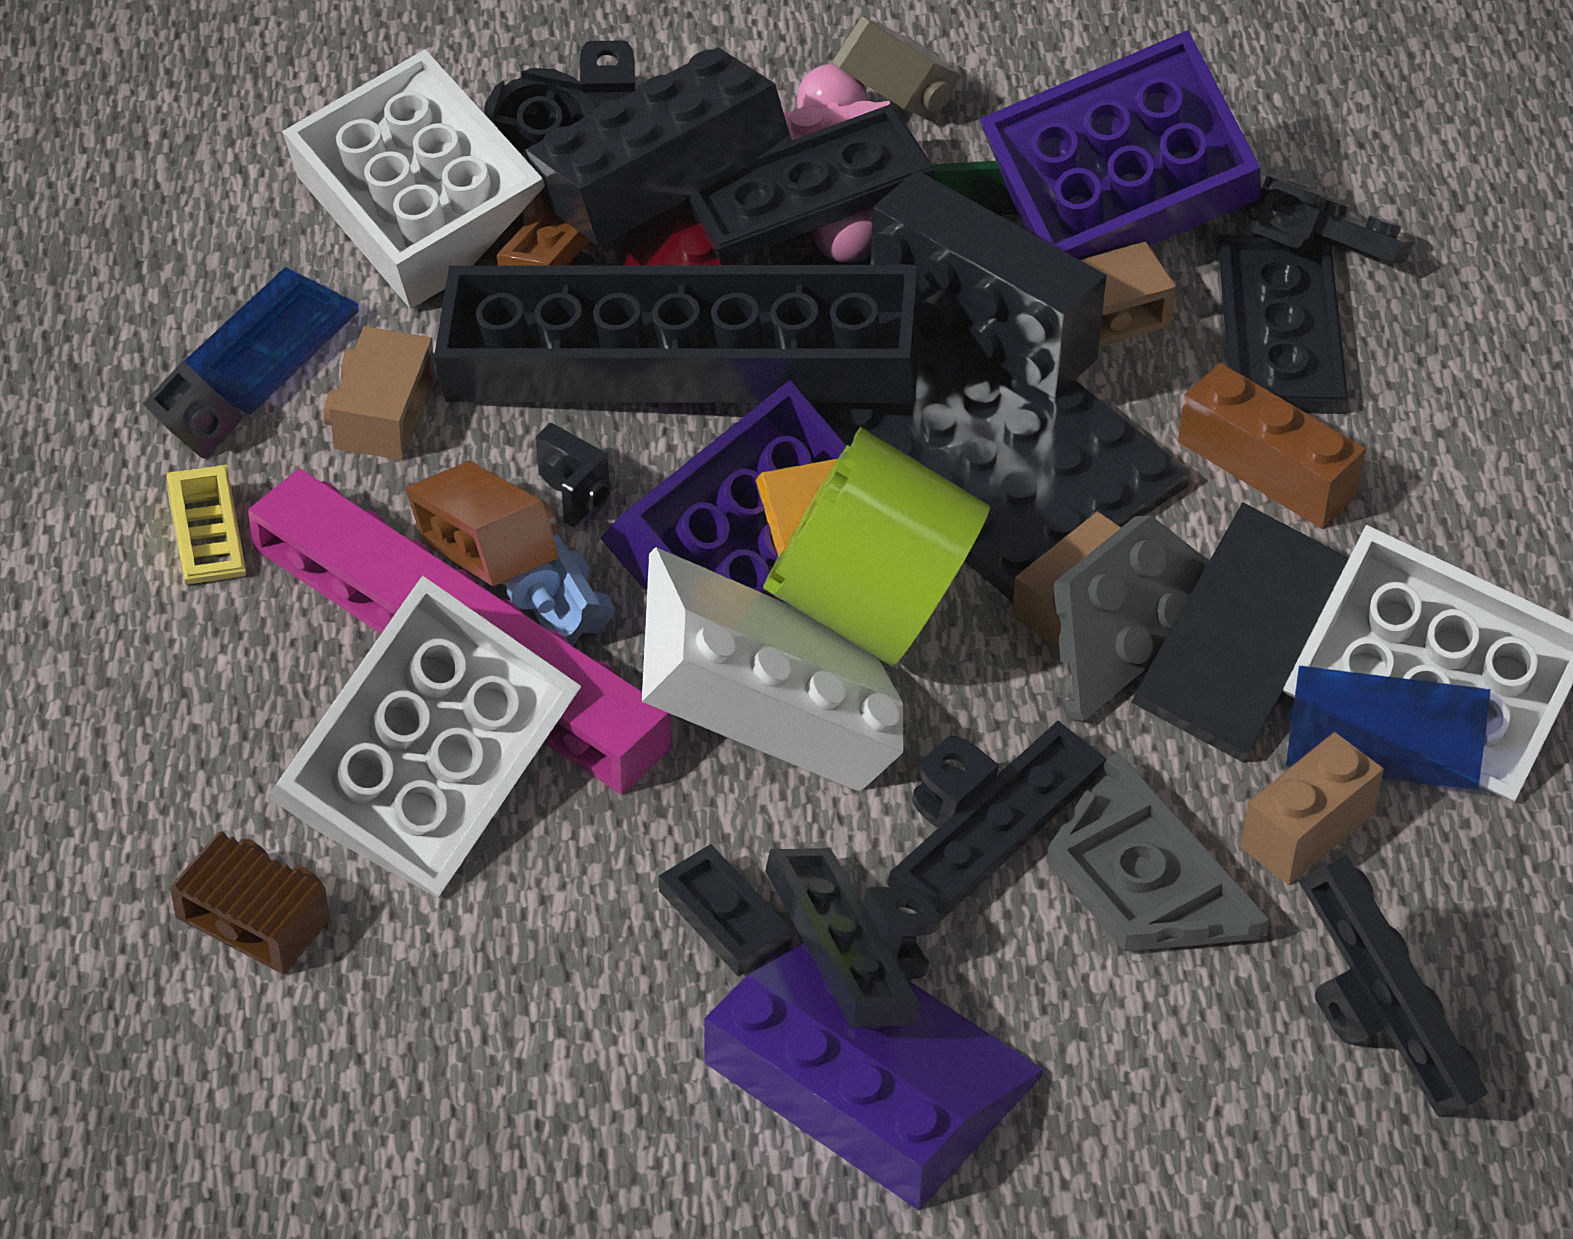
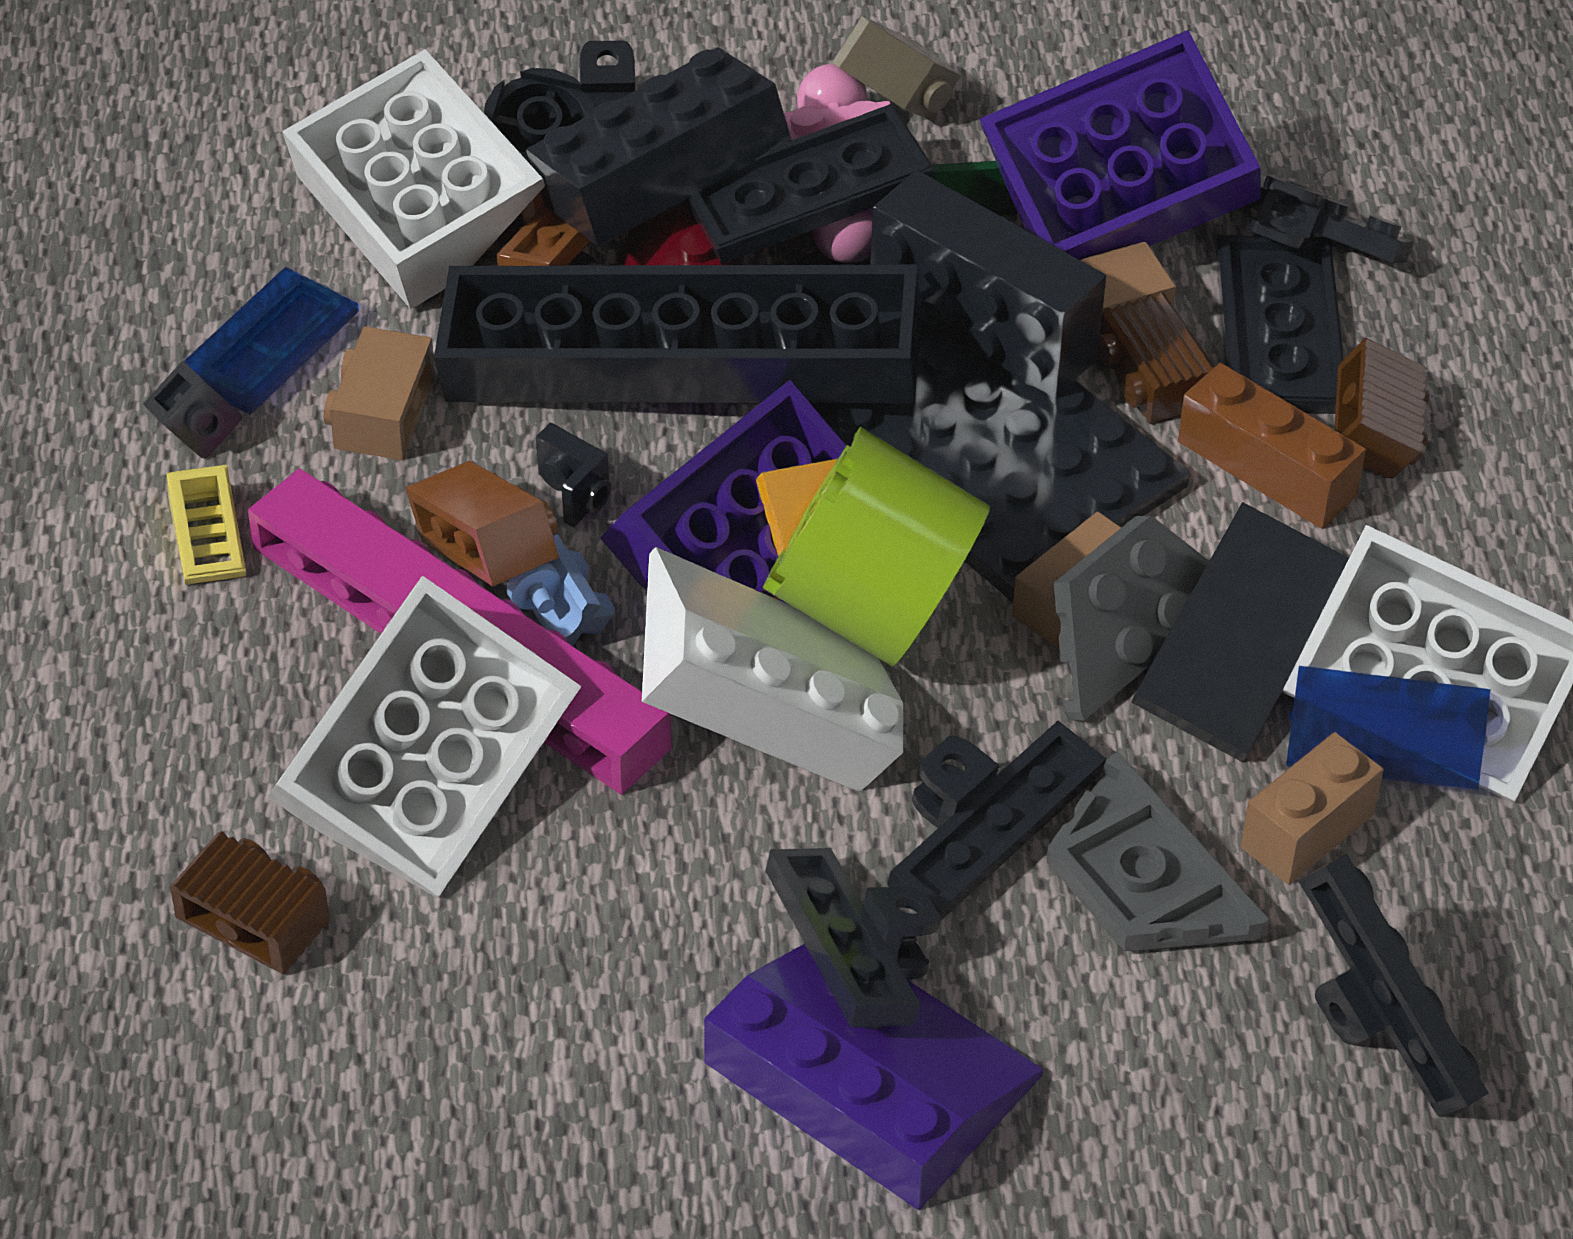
(724, 910): black plate -> none
(1152, 355): none -> reddish brown brick
(1382, 406): none -> reddish brown brick

